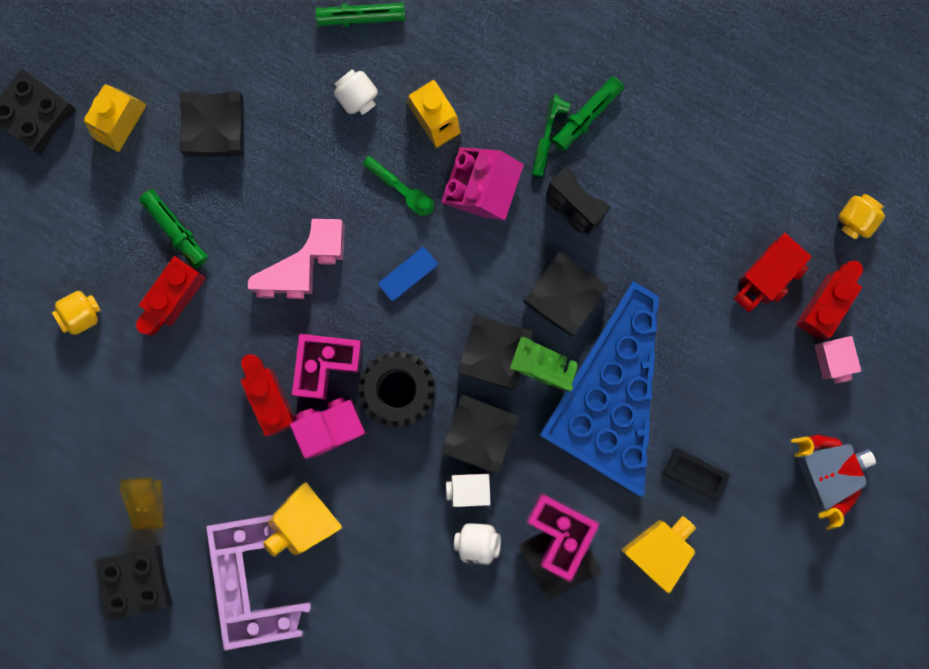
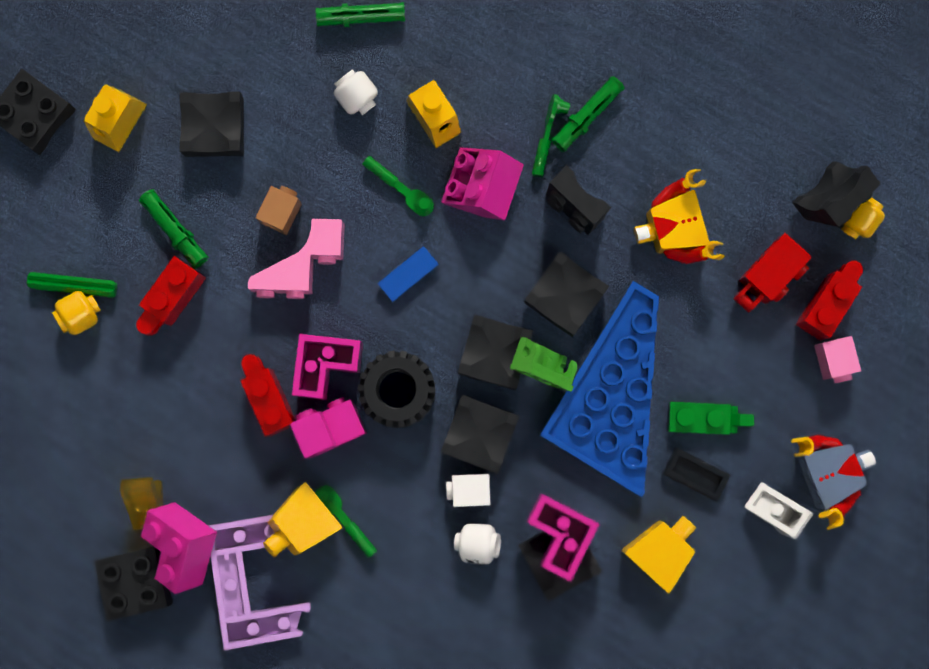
(70, 284): none -> green axle
(183, 544): none -> dark pink brick
(279, 209): none -> medium nougat brick
(334, 505): none -> green piece
(678, 224): none -> torso
(706, 418): none -> green hinge
(778, 511): none -> white slope
(837, 194): none -> black brick

